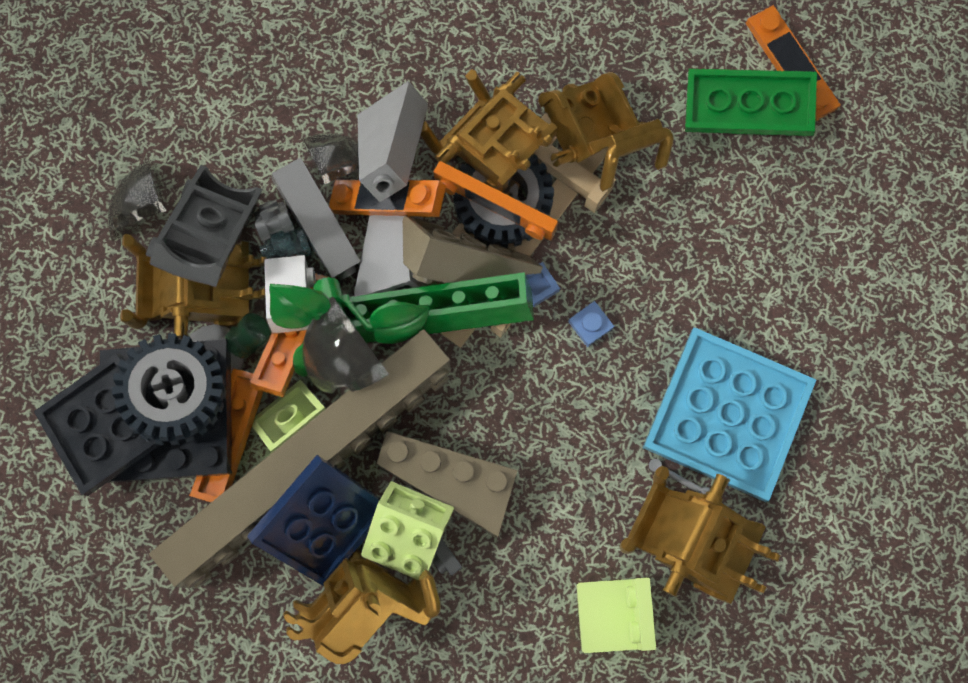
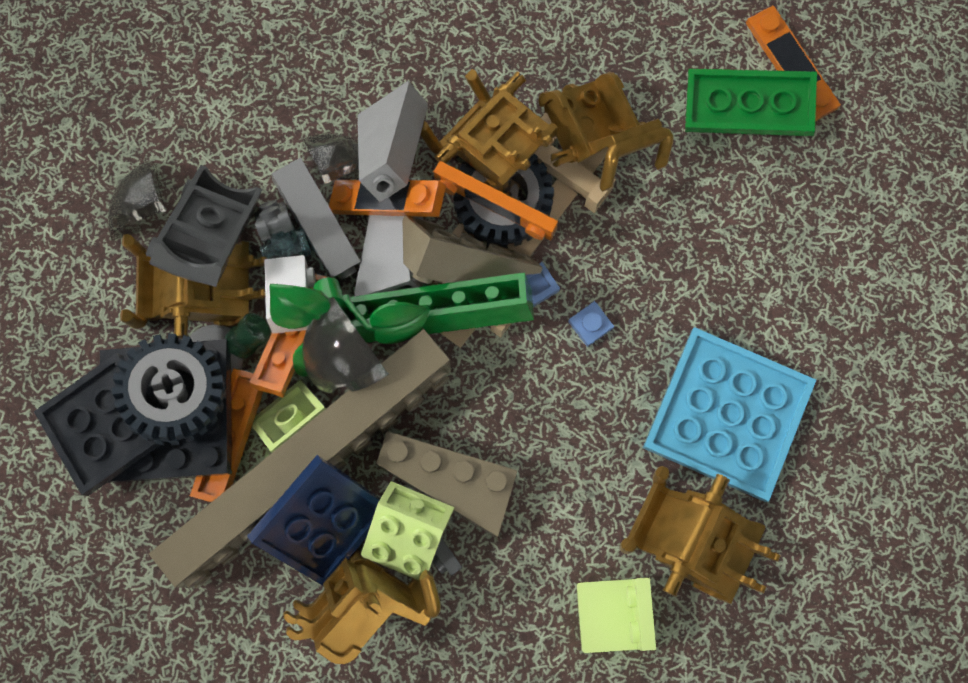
(655, 463): light grey hinge -> none

